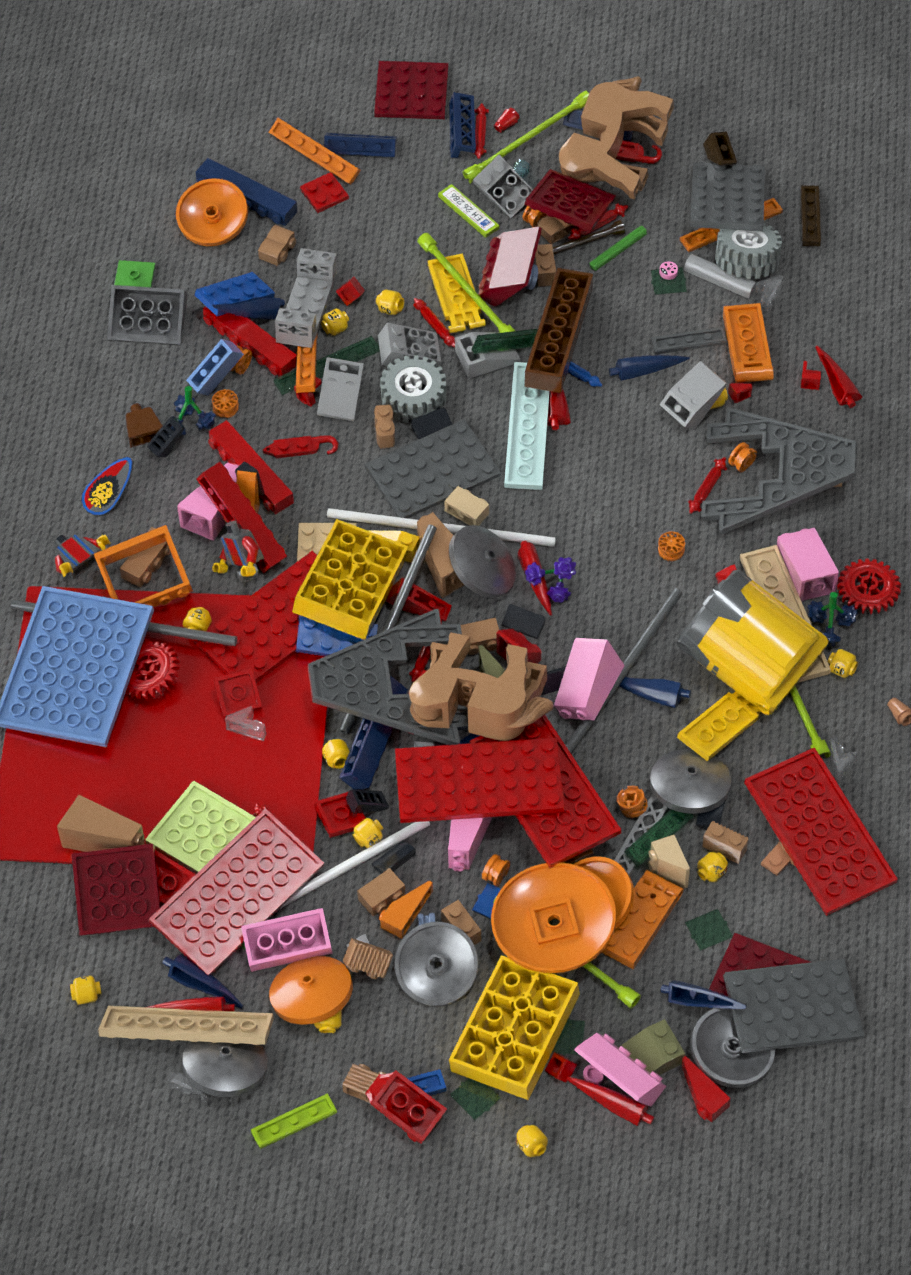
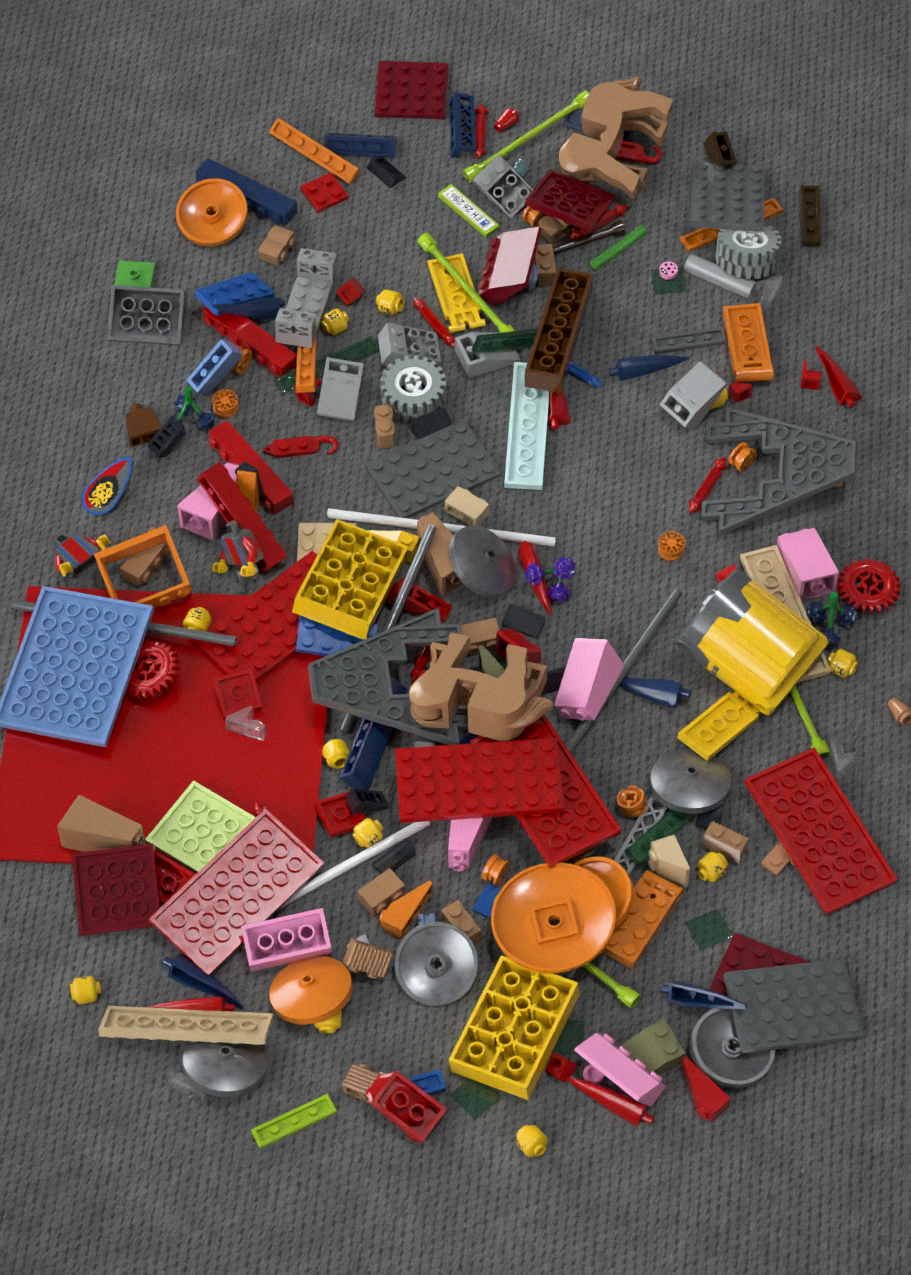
(385, 171): none -> black slope

